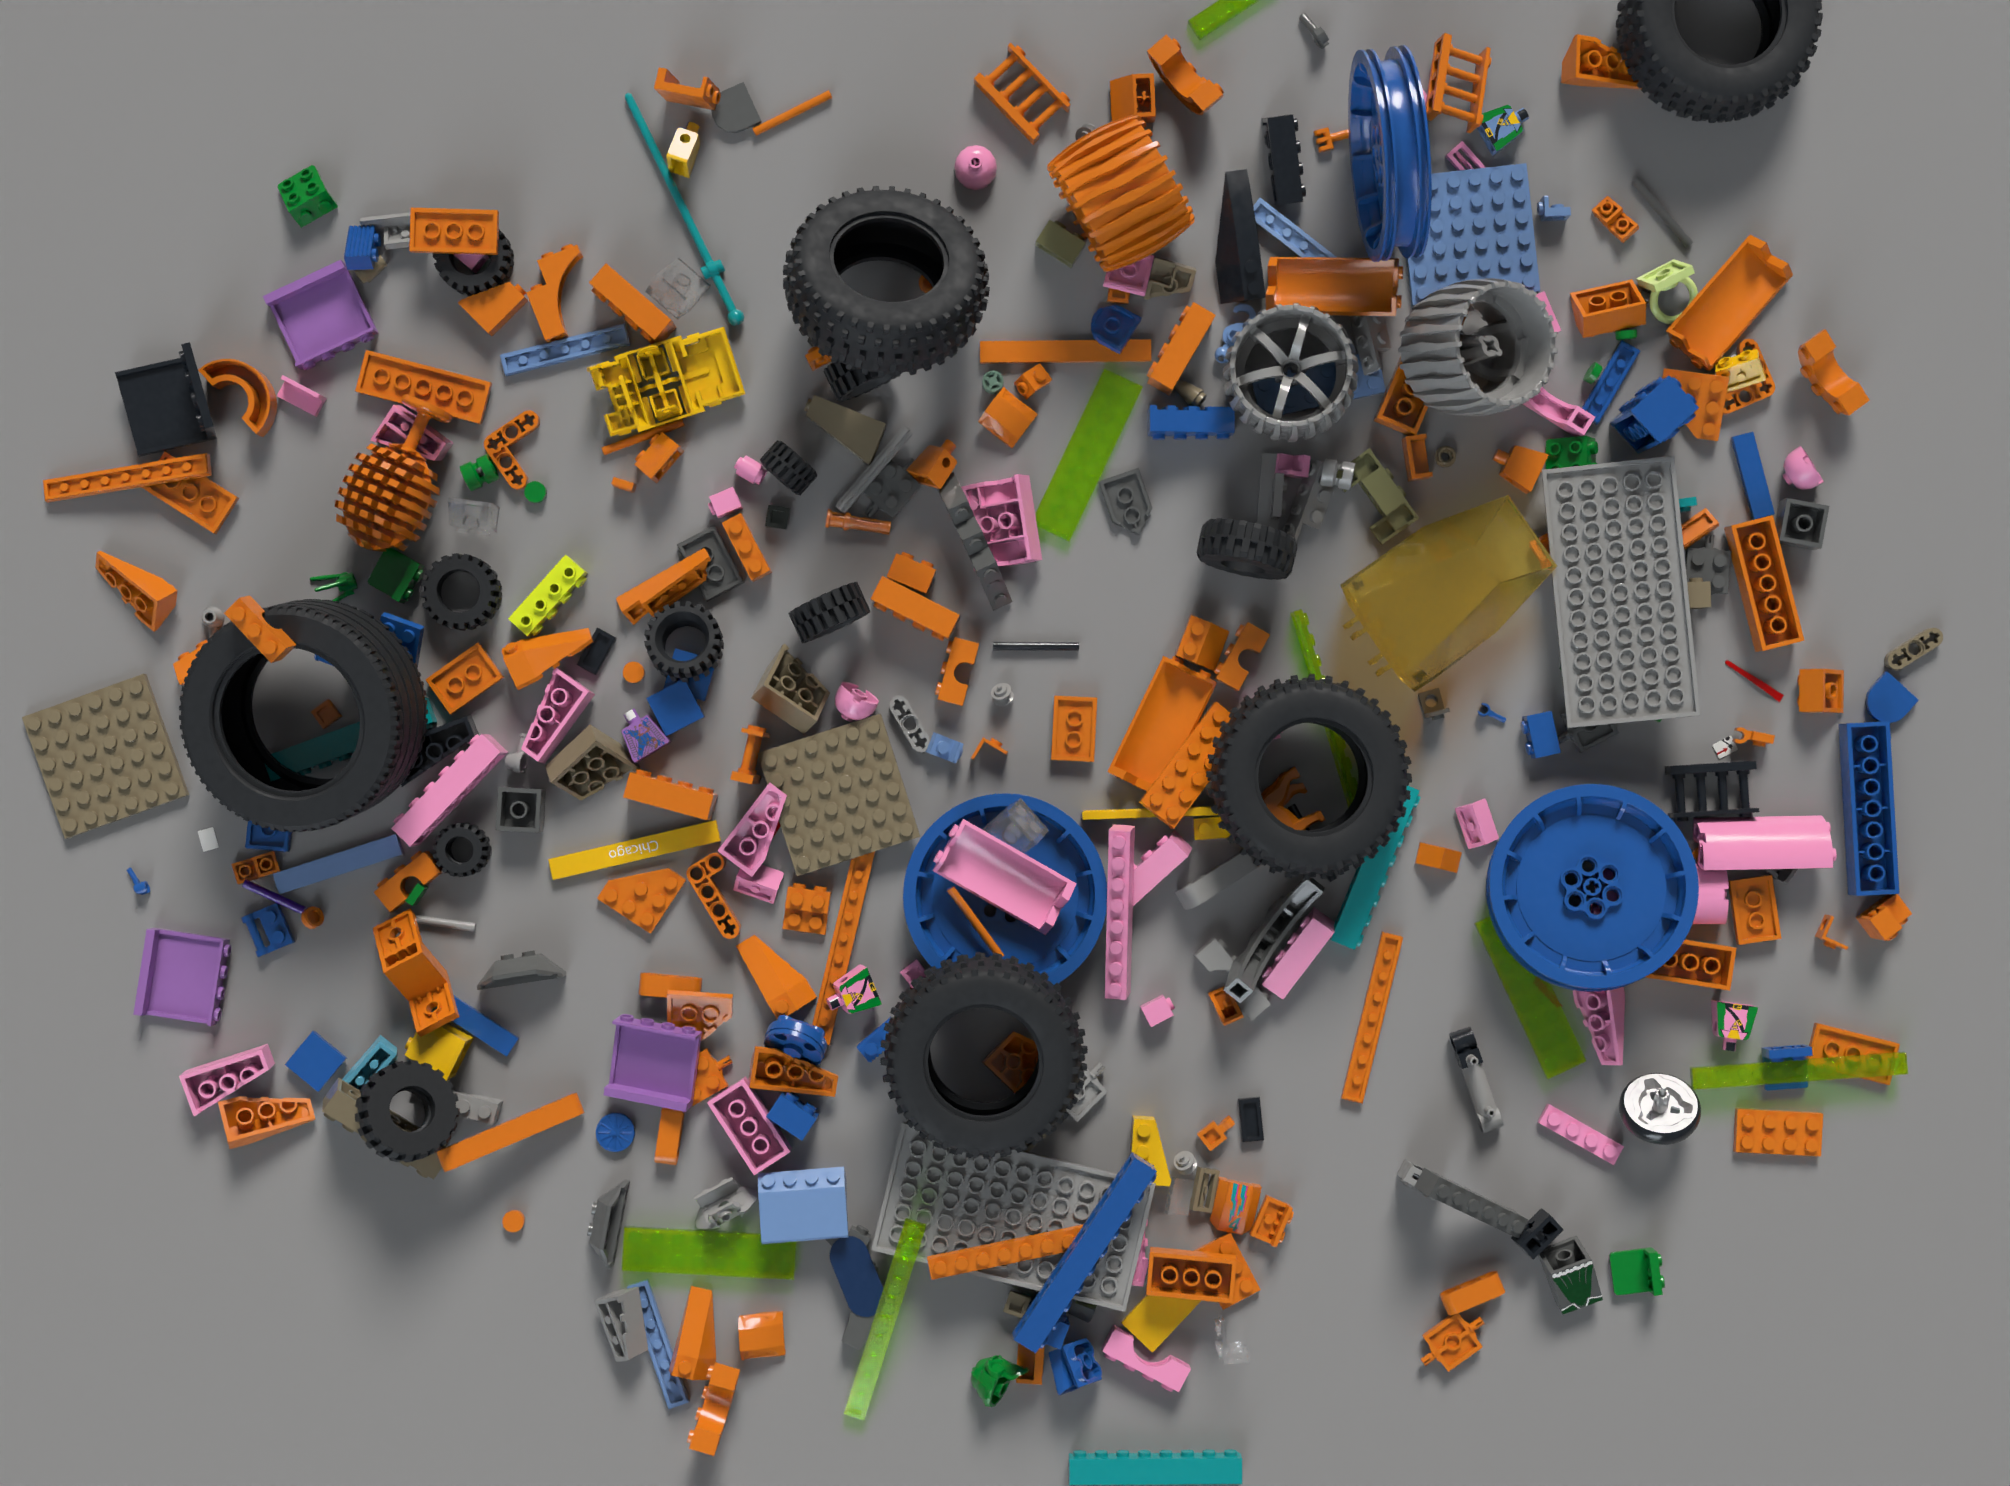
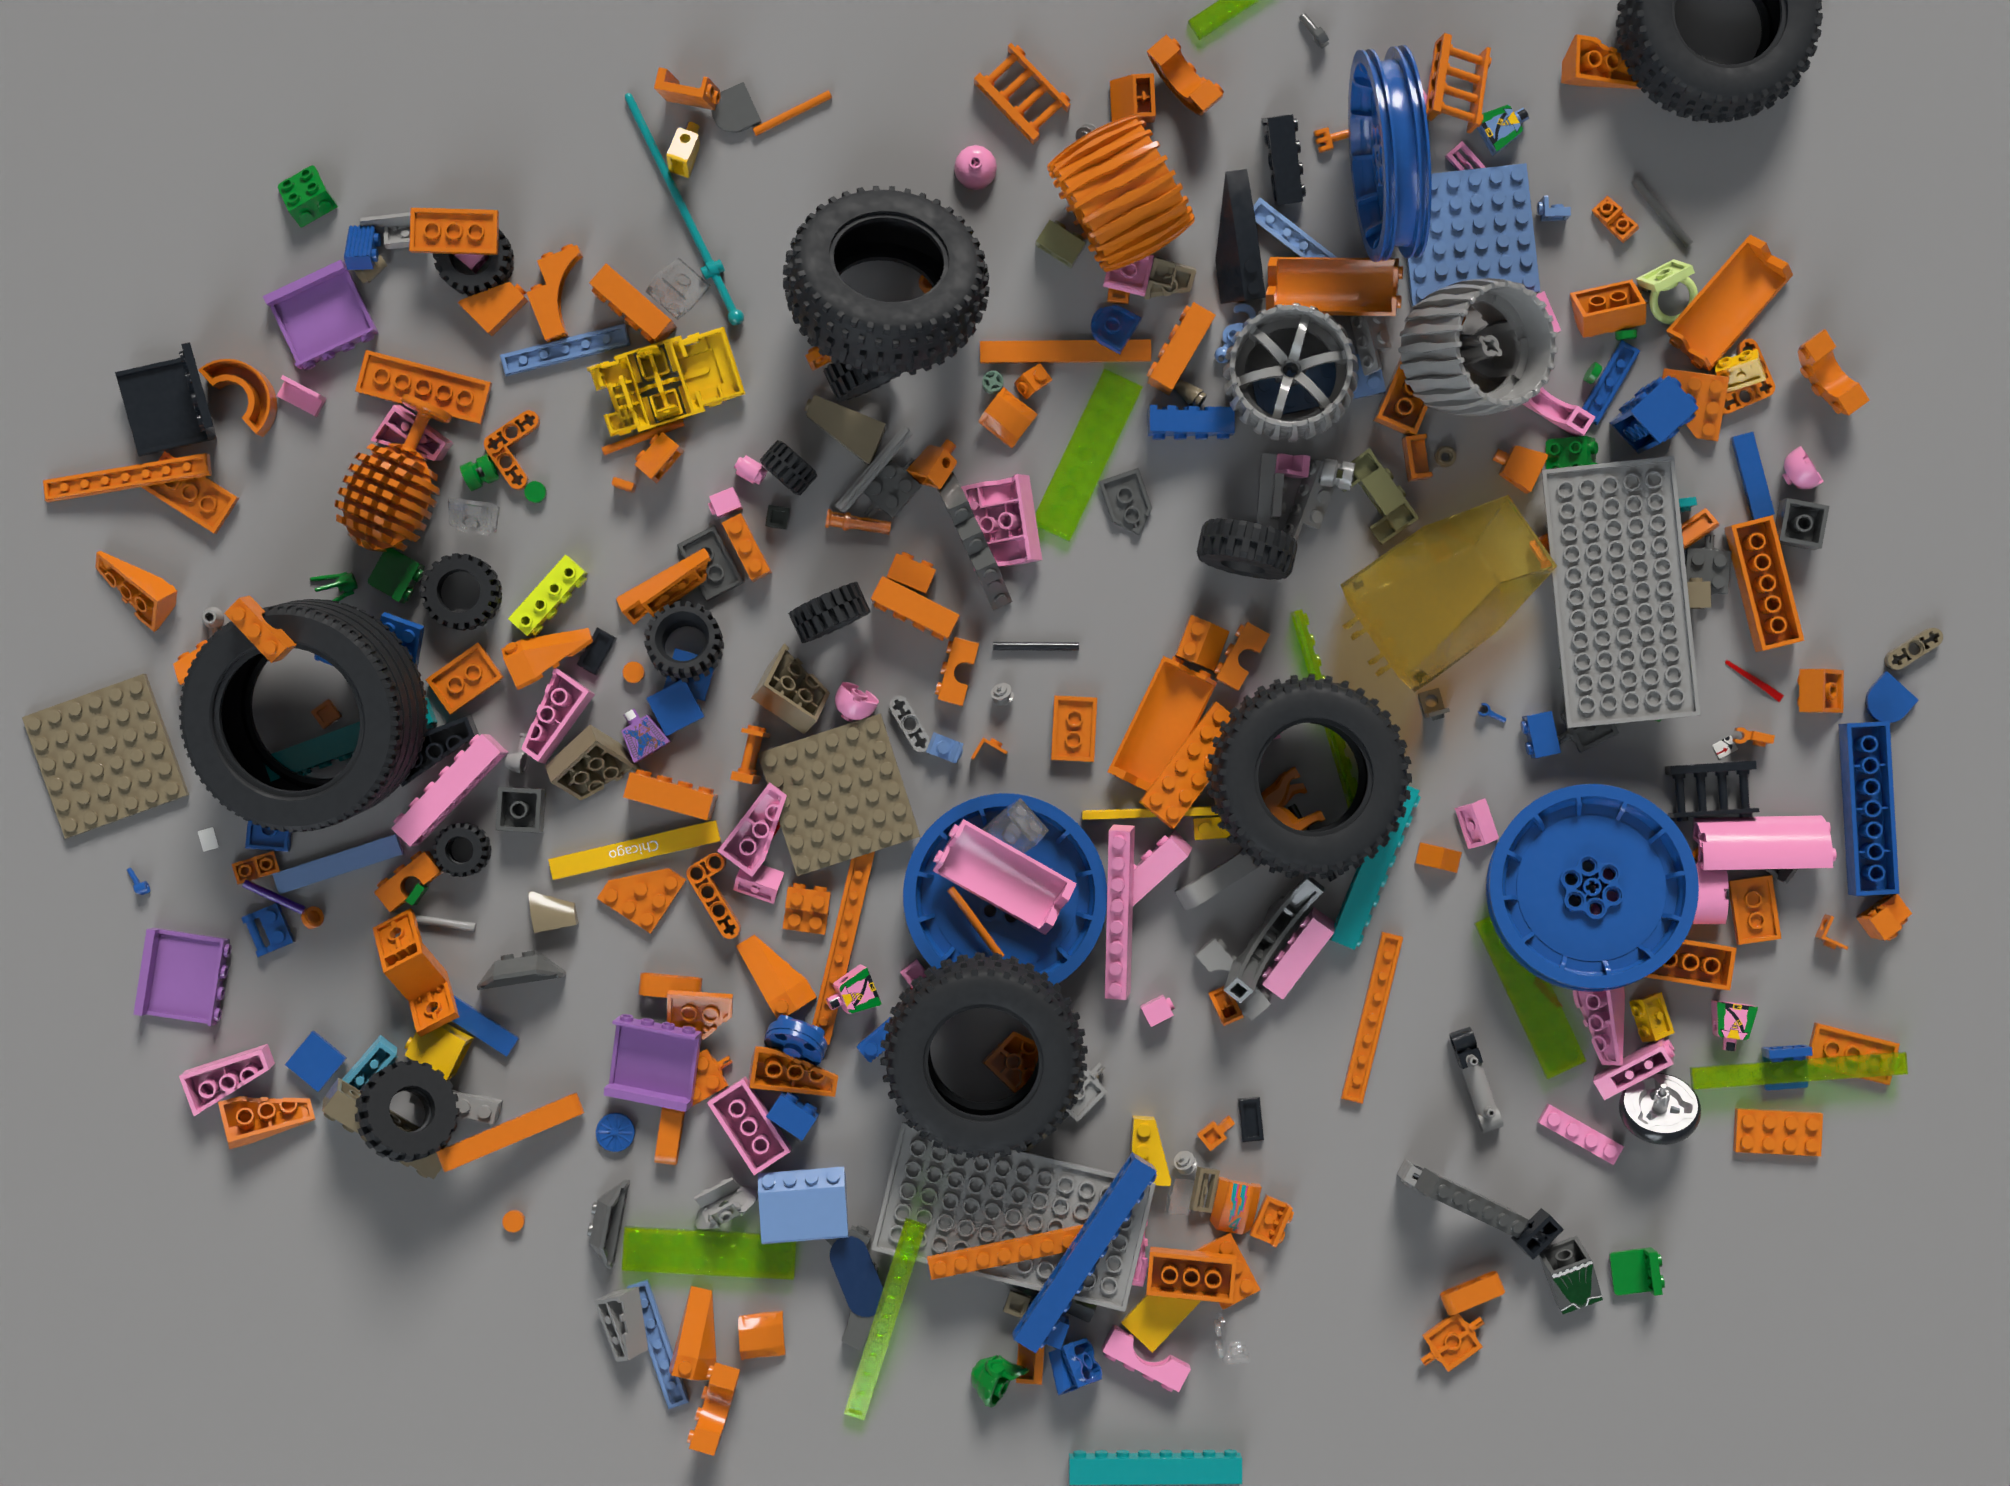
(550, 912): none -> dark tan slope
(1635, 1068): none -> bright pink slope
(1651, 1017): none -> yellow bracket

